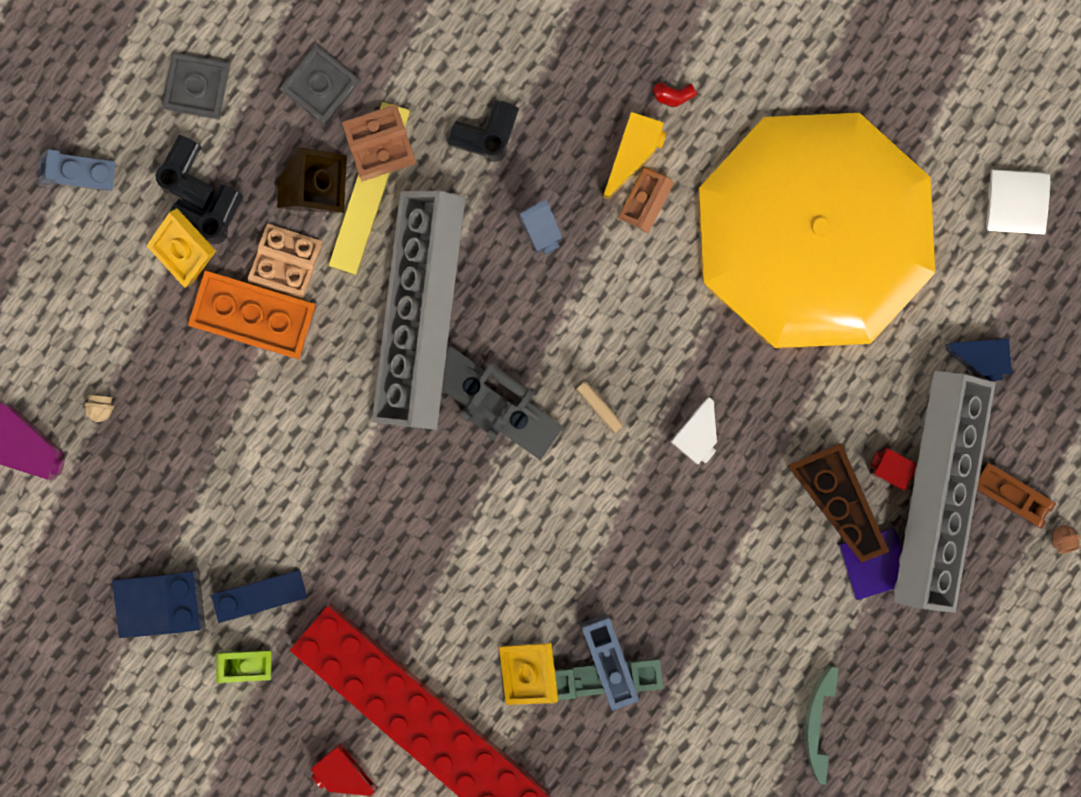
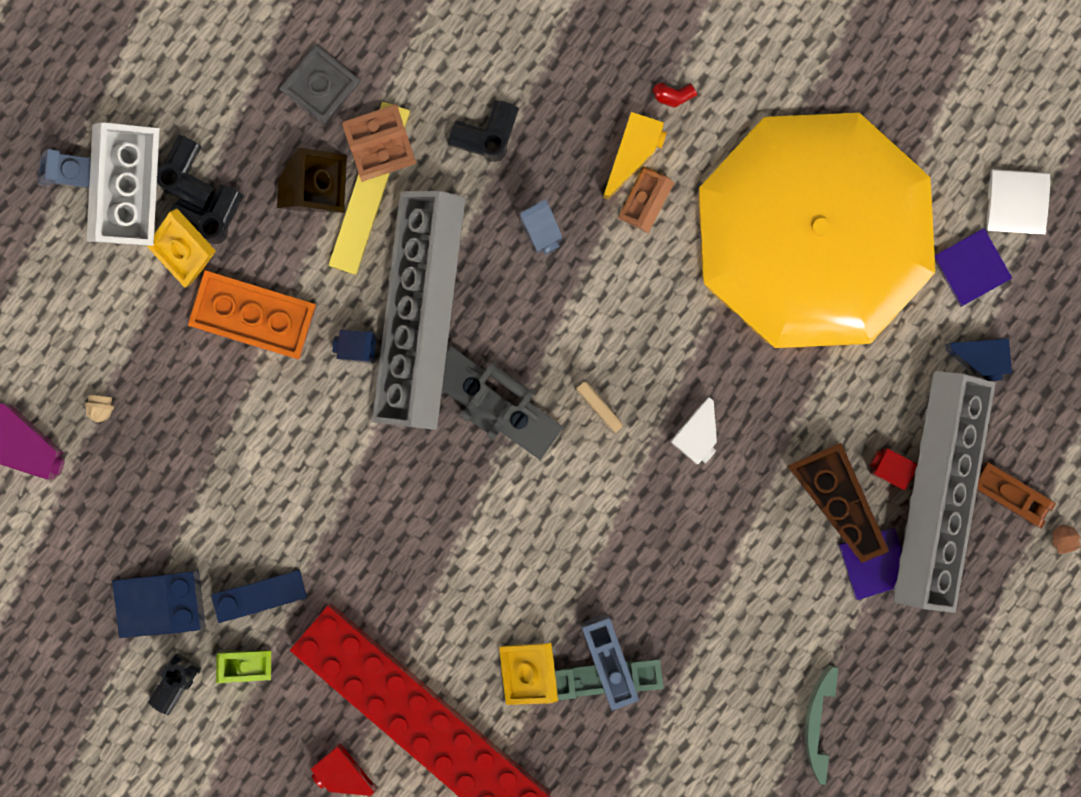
(122, 184): none -> white brick
(176, 679): none -> black piece
(196, 86): flat silver tile -> none
(285, 261): light nougat slope -> none
(355, 346): none -> dark blue slope
(972, 267): none -> dark purple tile

